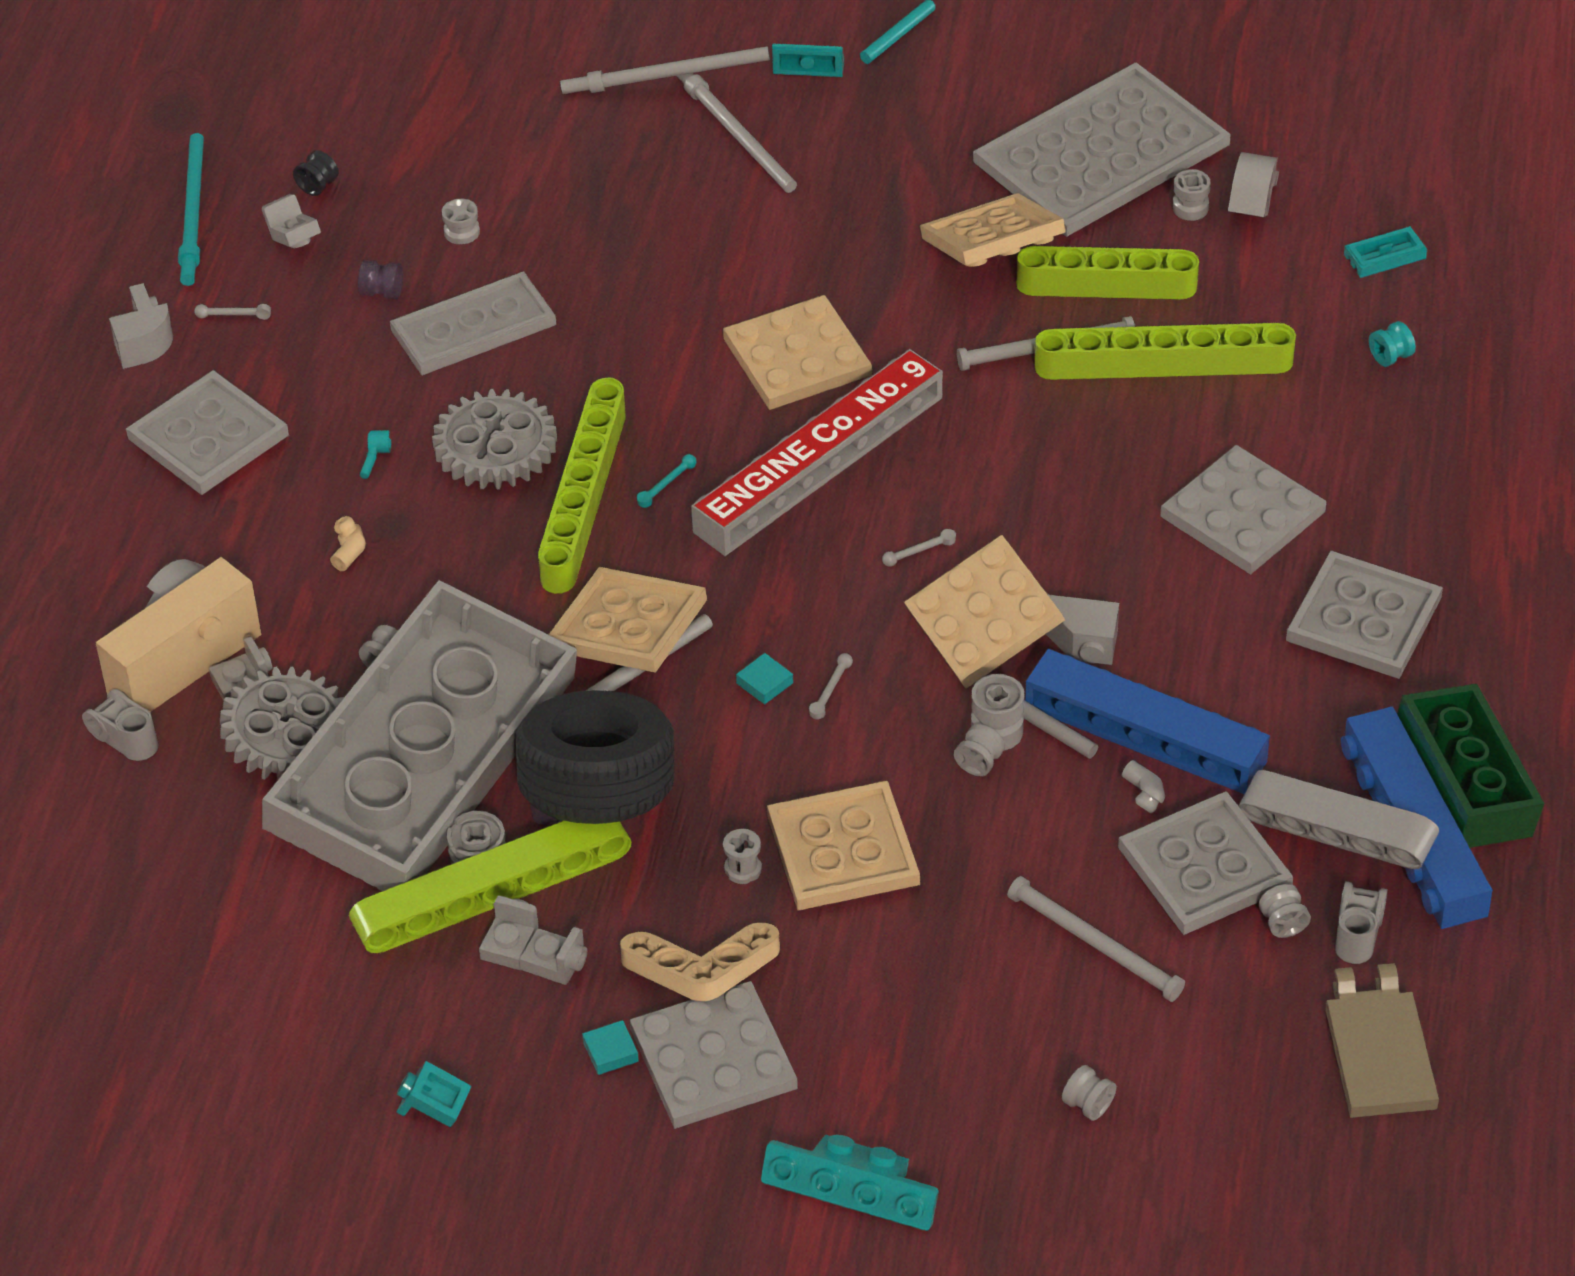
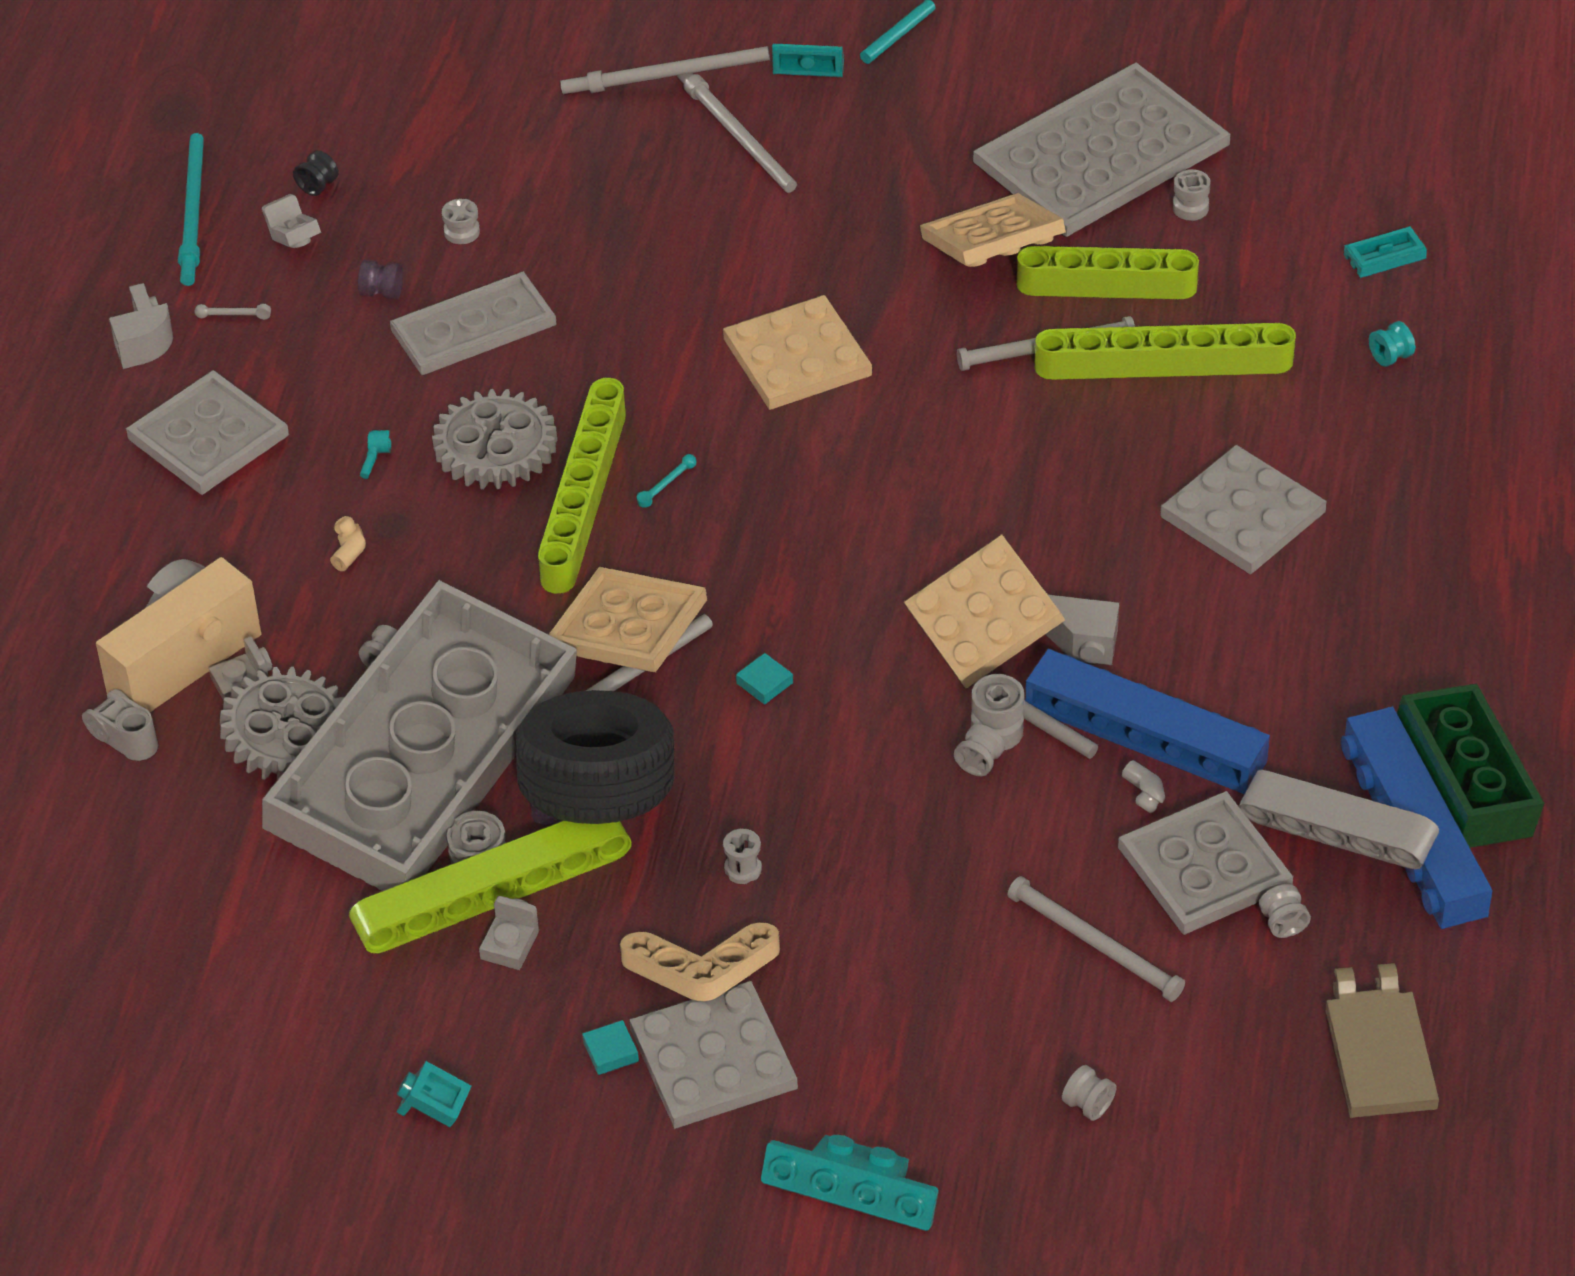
(554, 955): light grey bracket -> none
(816, 452): brick -> none
(817, 709): light grey hinge -> none
(843, 845): tan plate -> none
(947, 537): light grey hinge -> none
(1253, 184): light grey brick -> none
(1359, 922): light grey piece -> none
(1364, 614): light grey plate -> none

